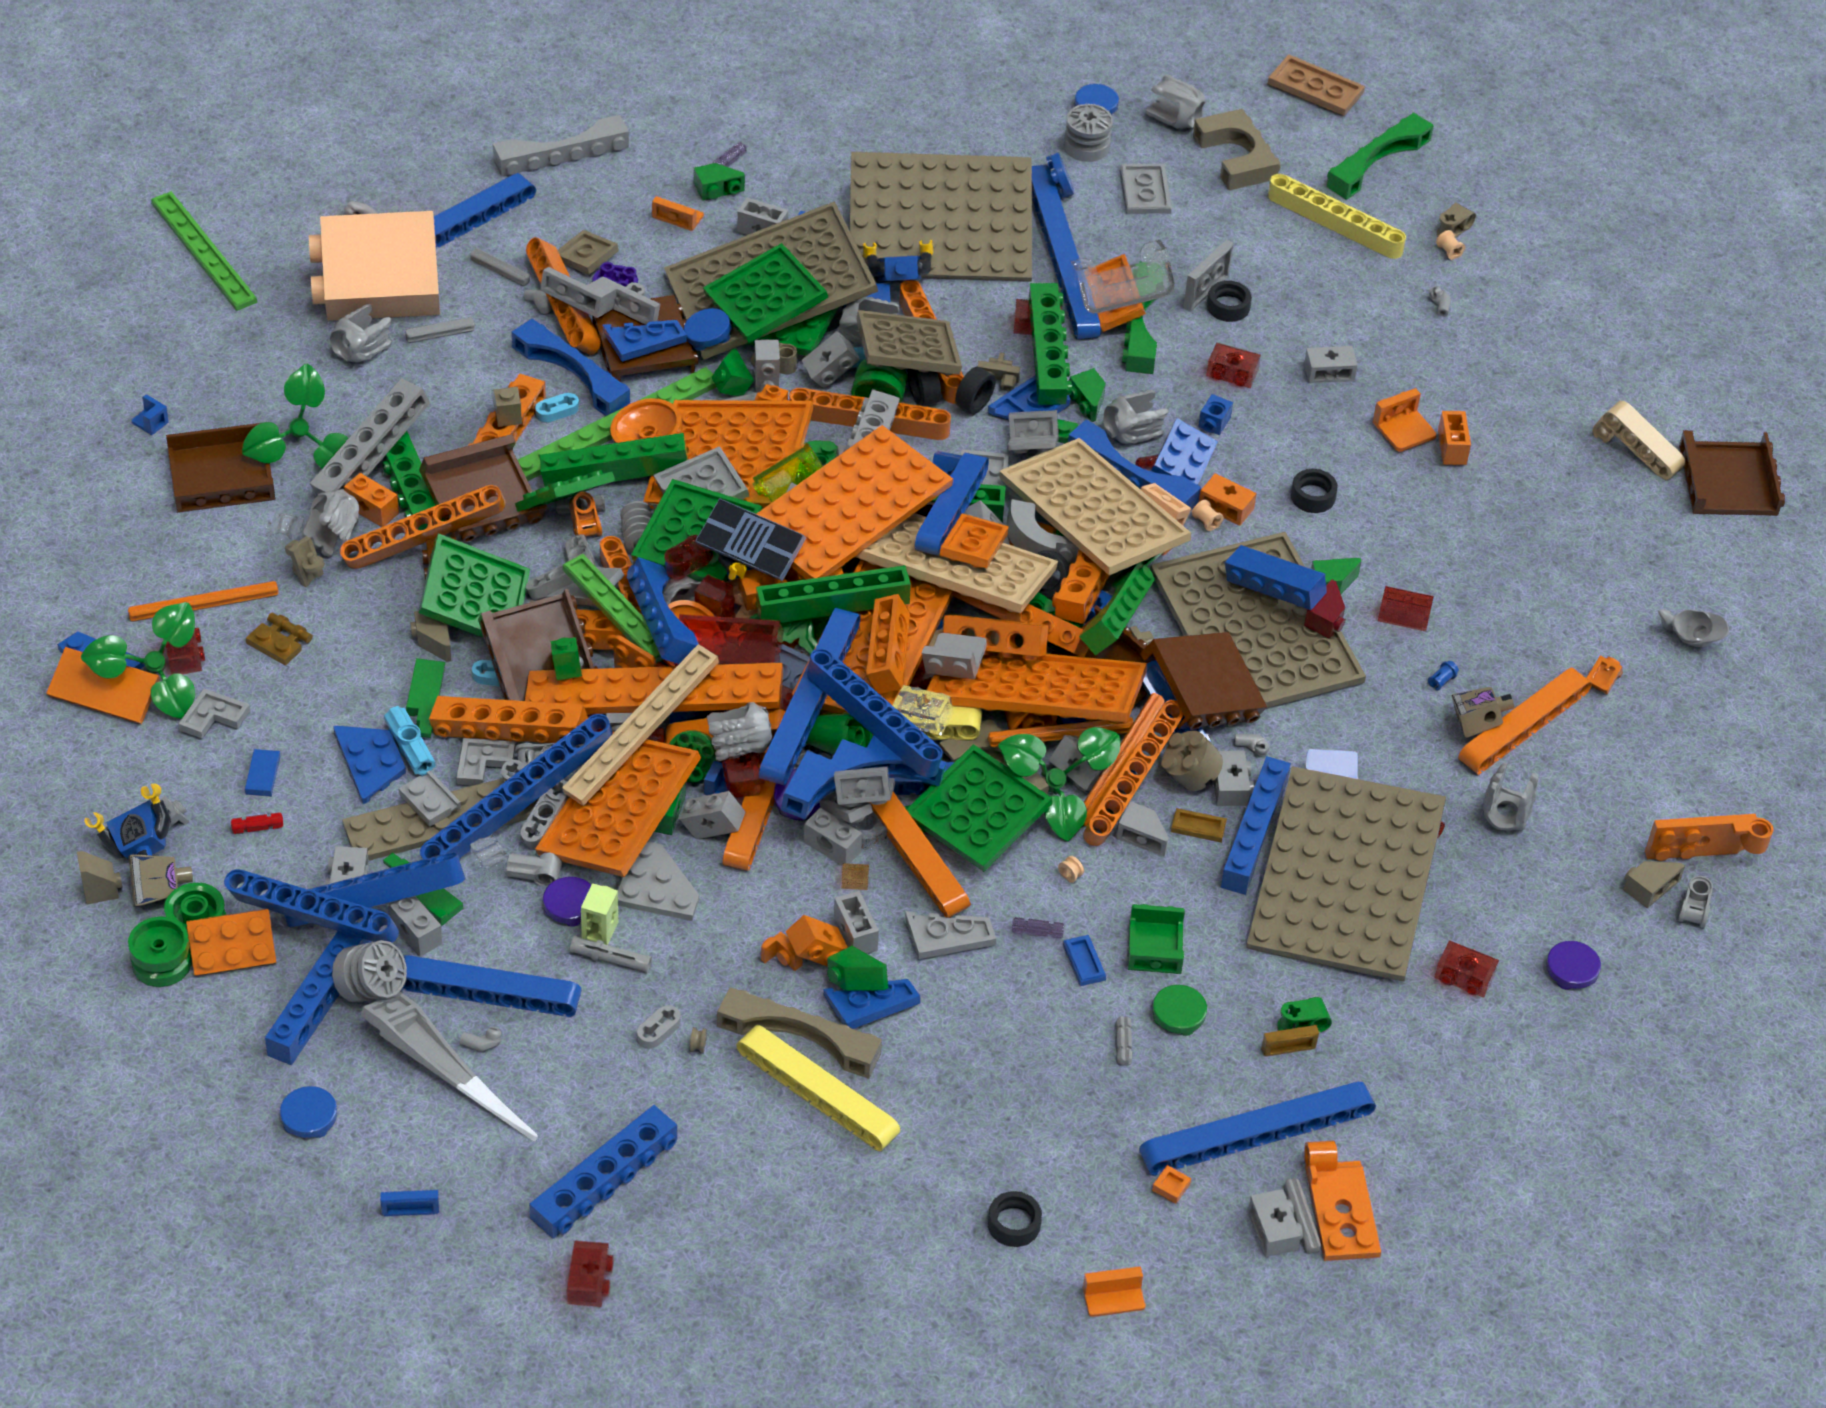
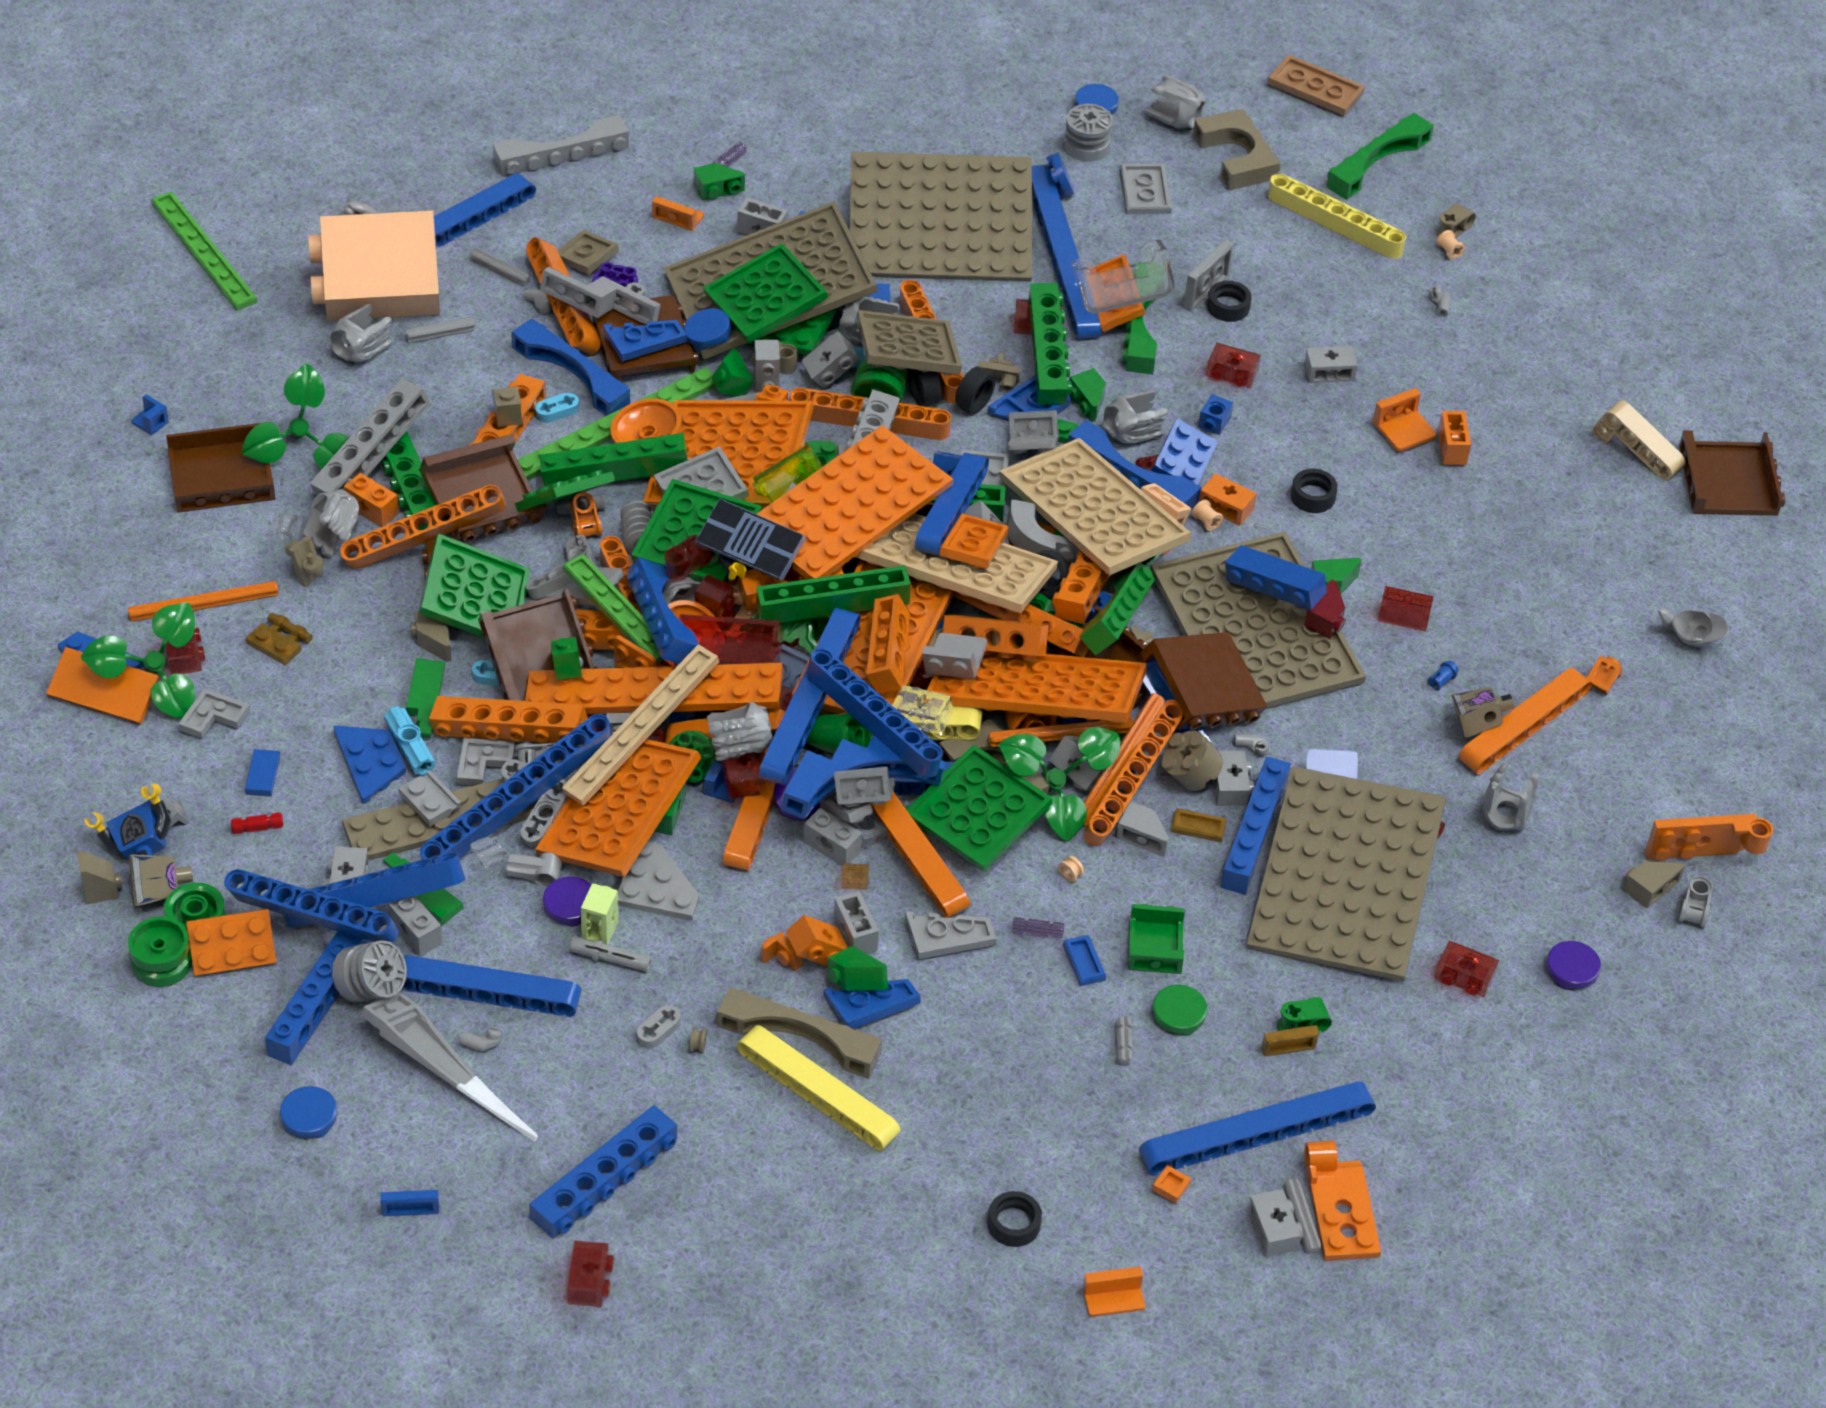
(712, 815): light grey brick -> none
(899, 267): torso -> none

